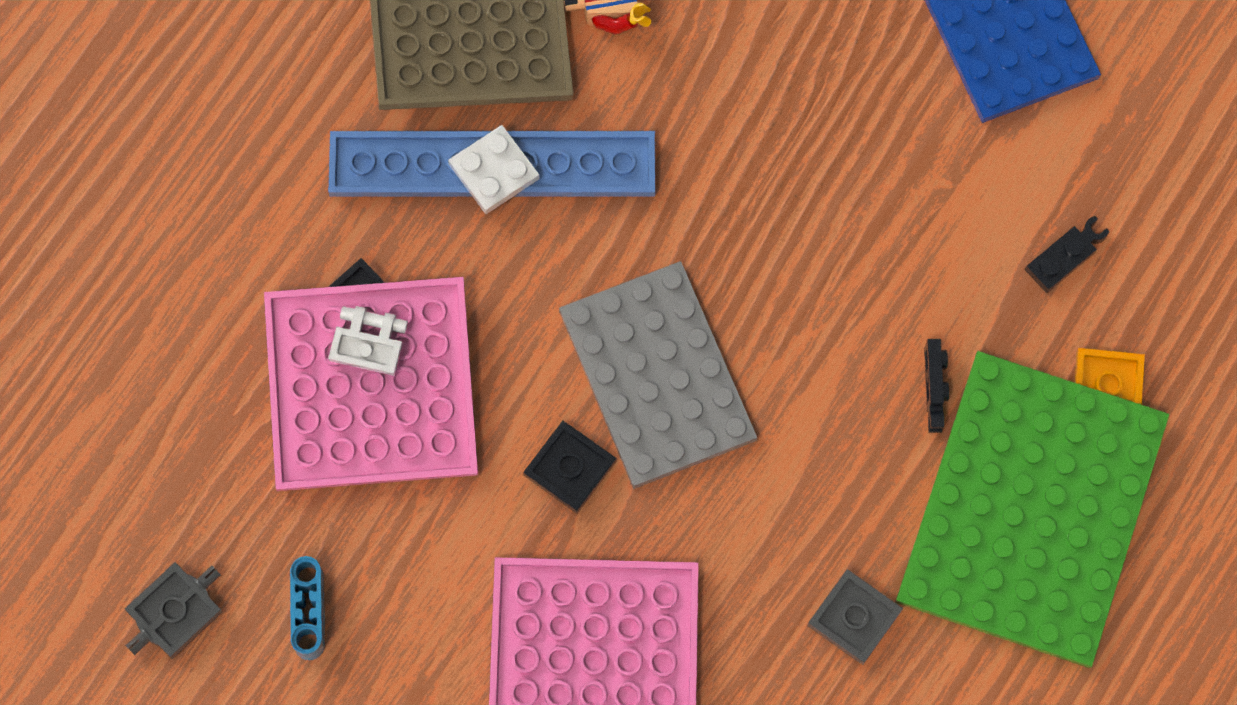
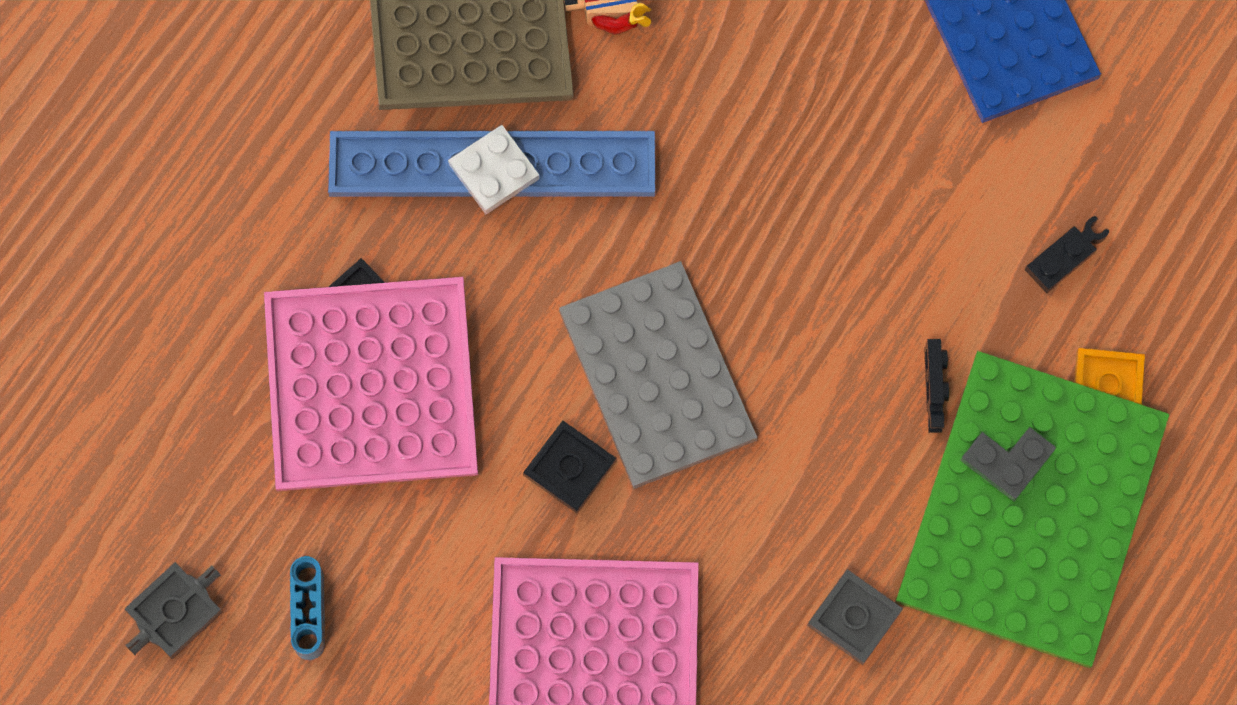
(368, 350): white plate -> none
(1008, 470): none -> dark grey plate

